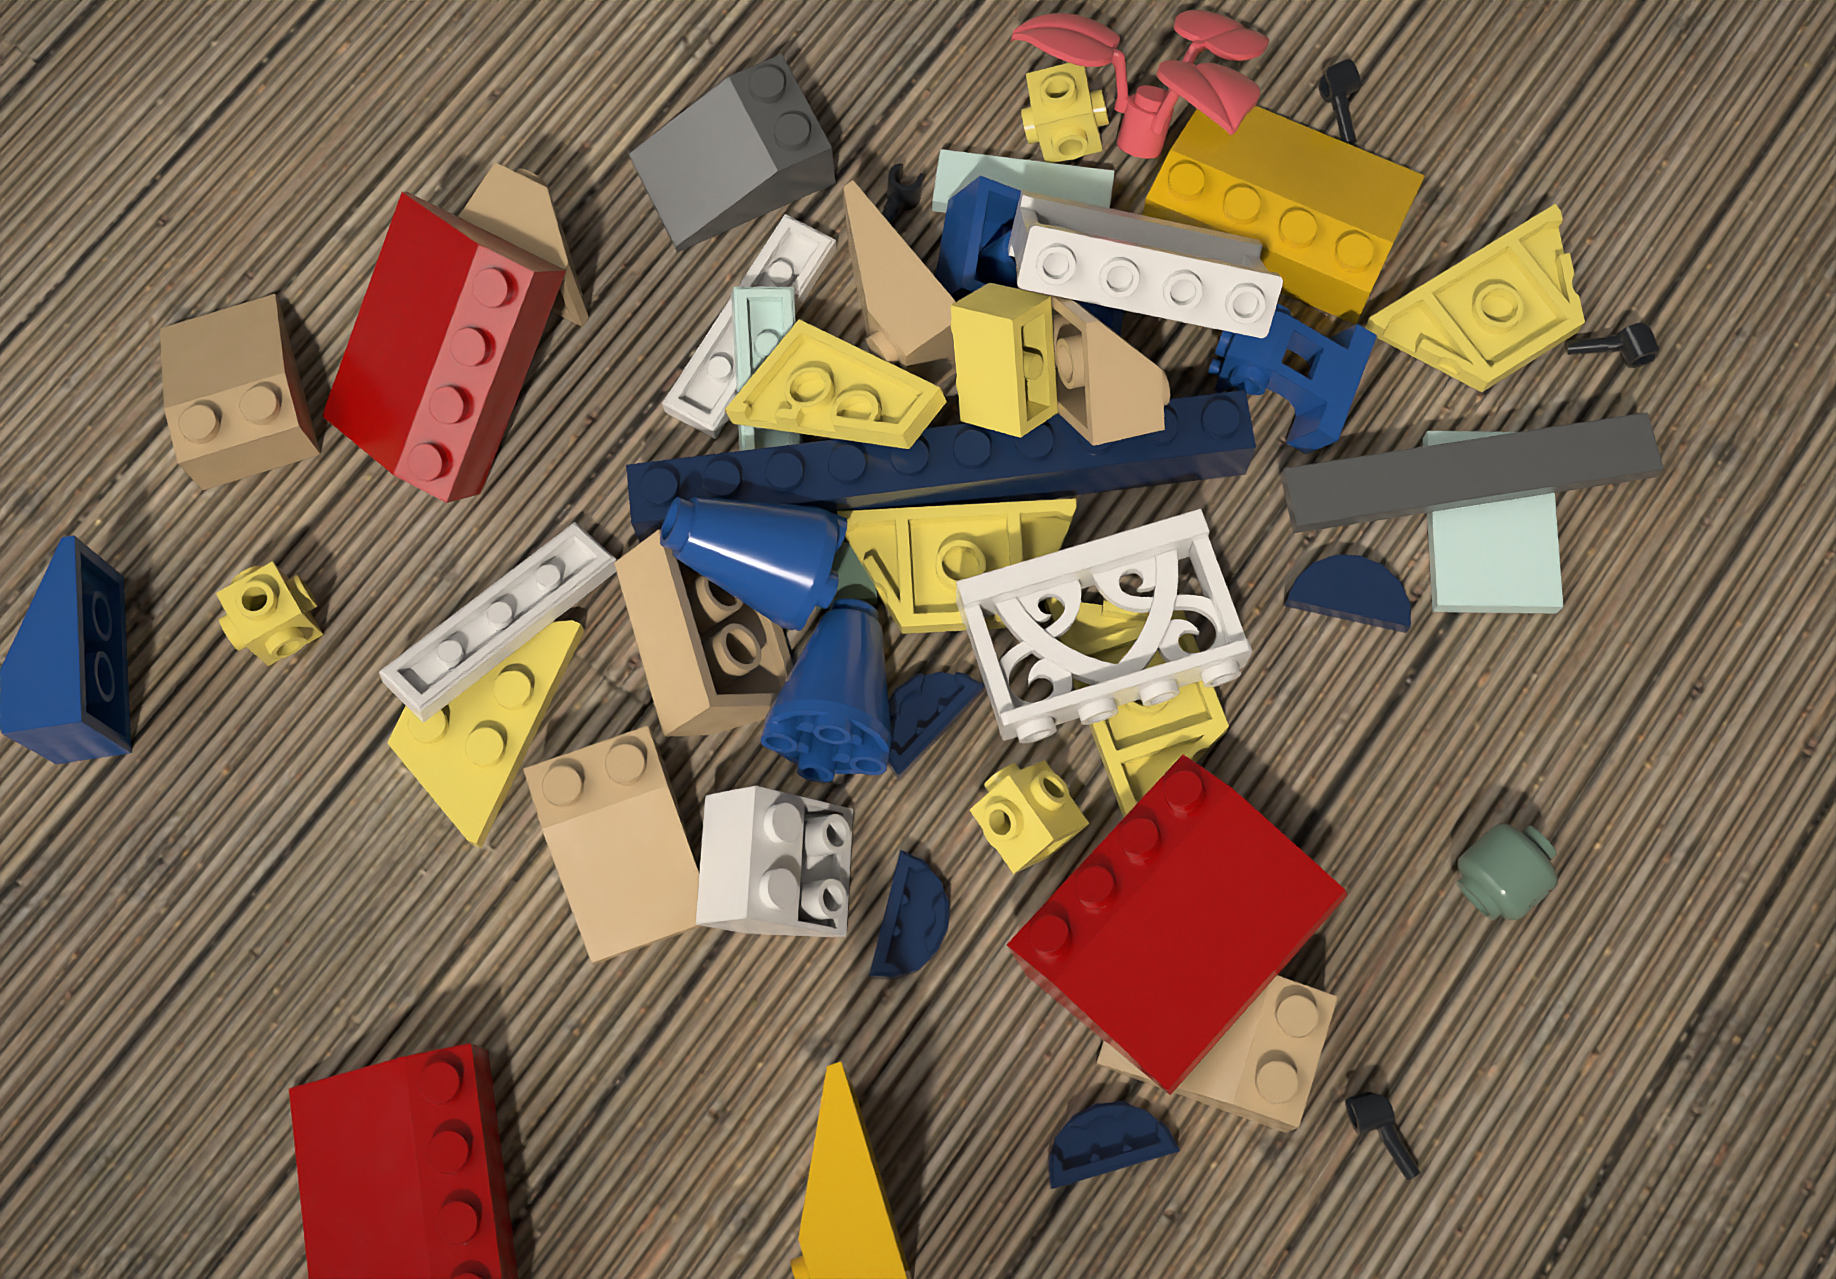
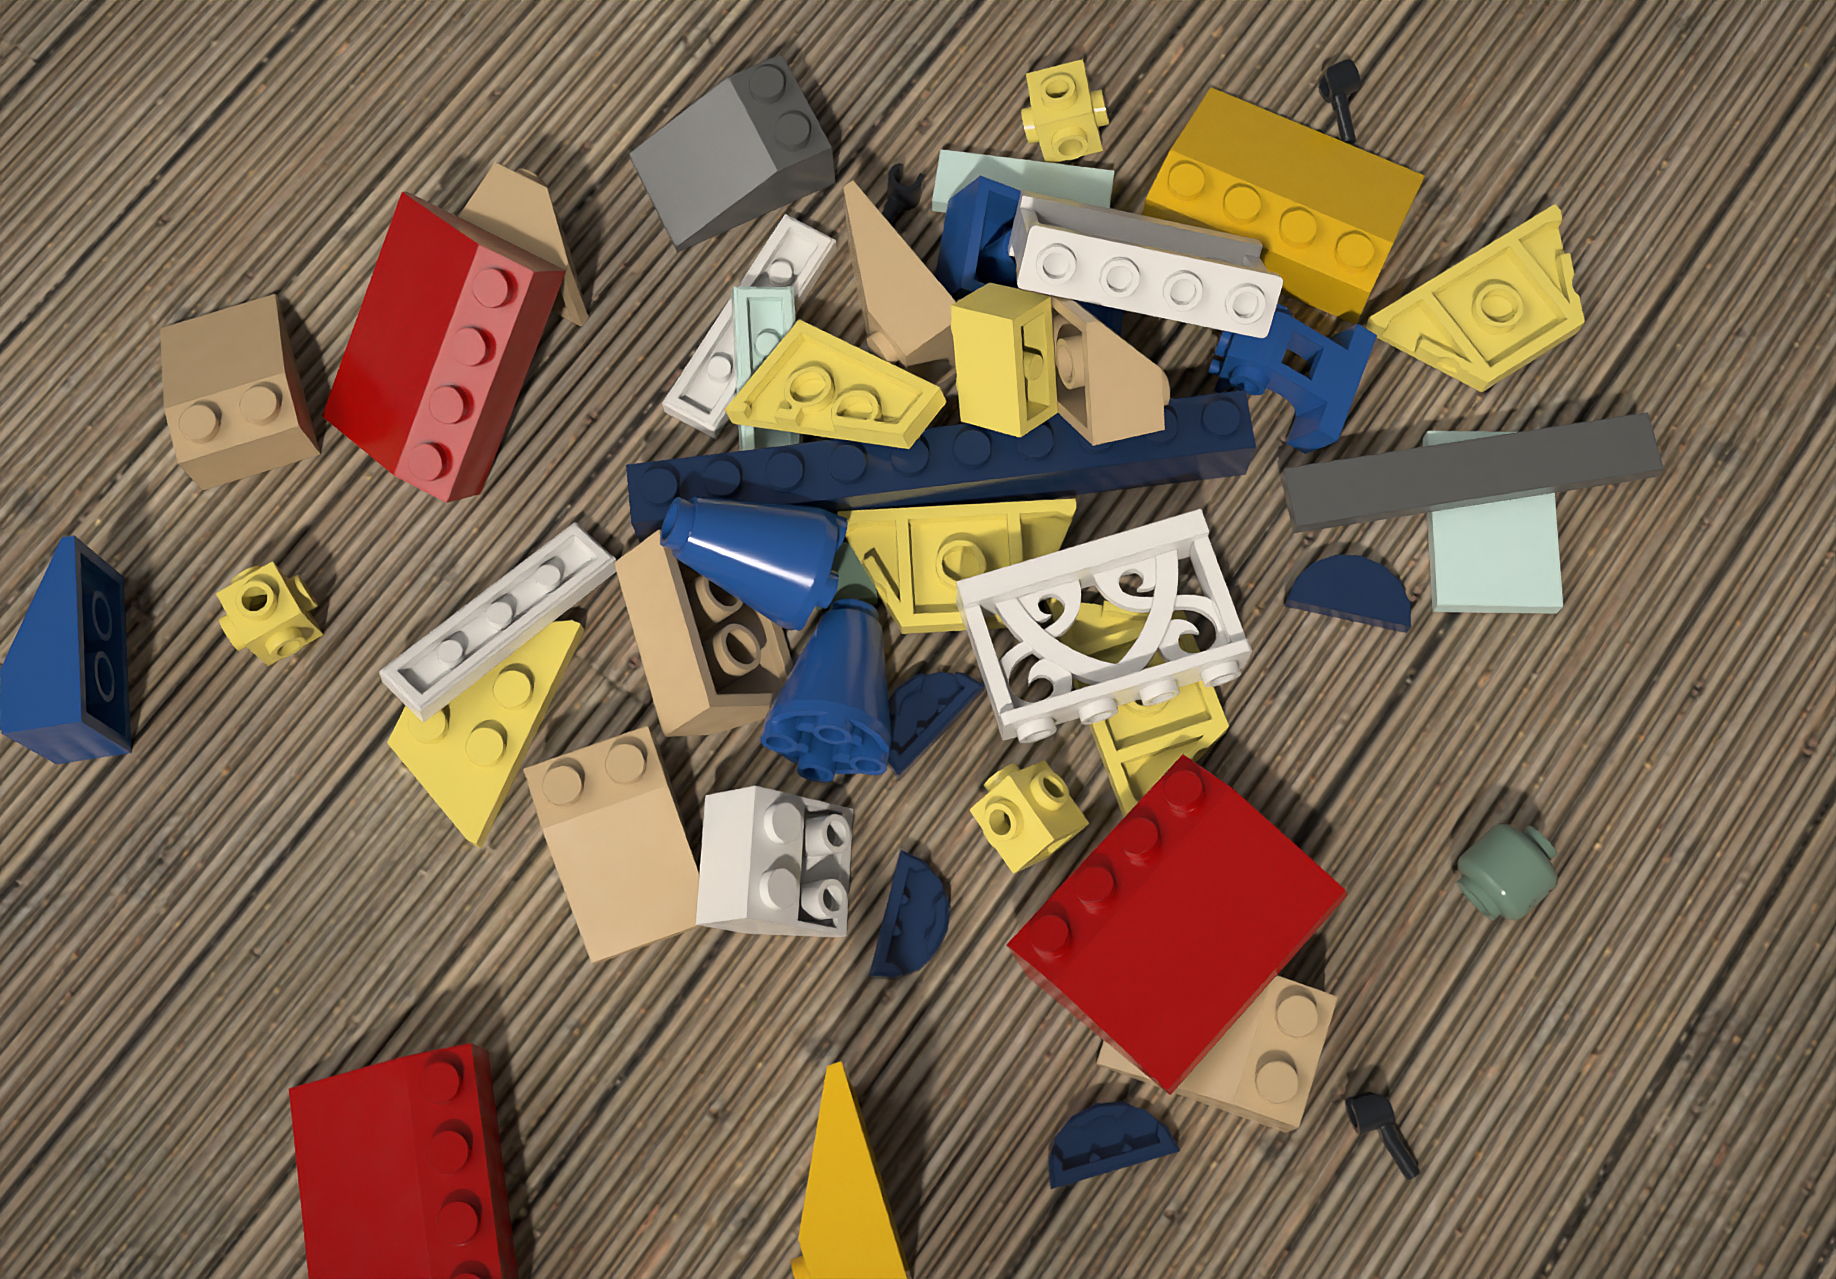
(1210, 87): coral plant -> none
(1635, 343): black hand -> none

